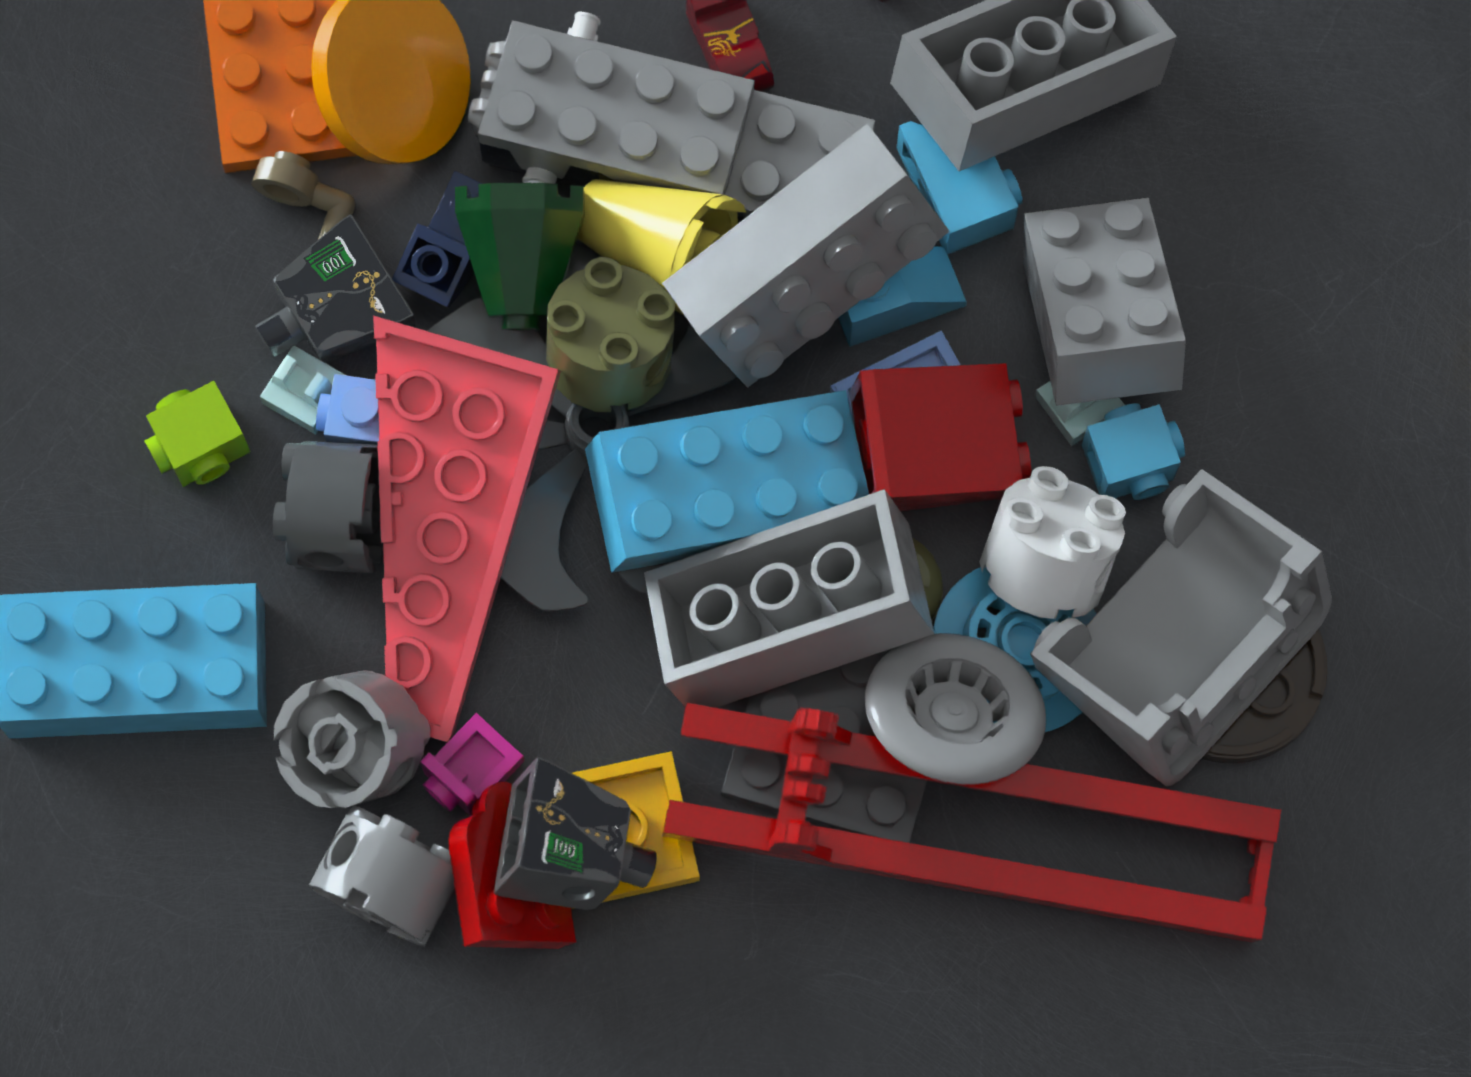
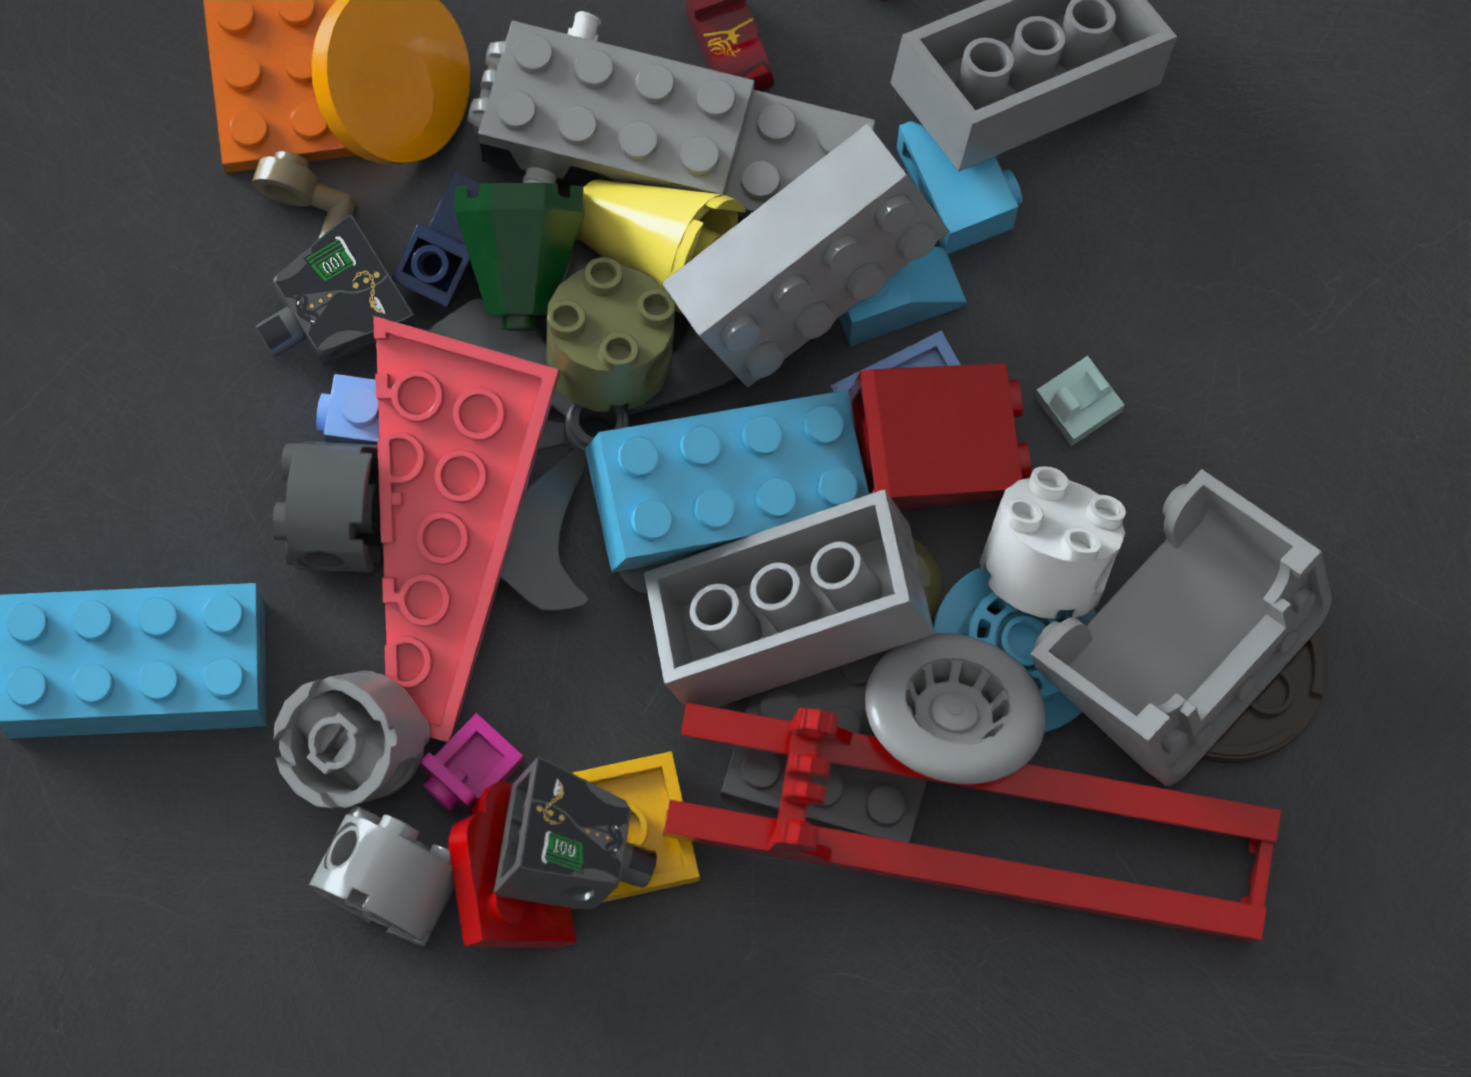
(195, 435): lime brick -> none
(298, 386): light aqua tile -> none
(1103, 301): light grey brick -> none
(1133, 451): medium azure brick -> none

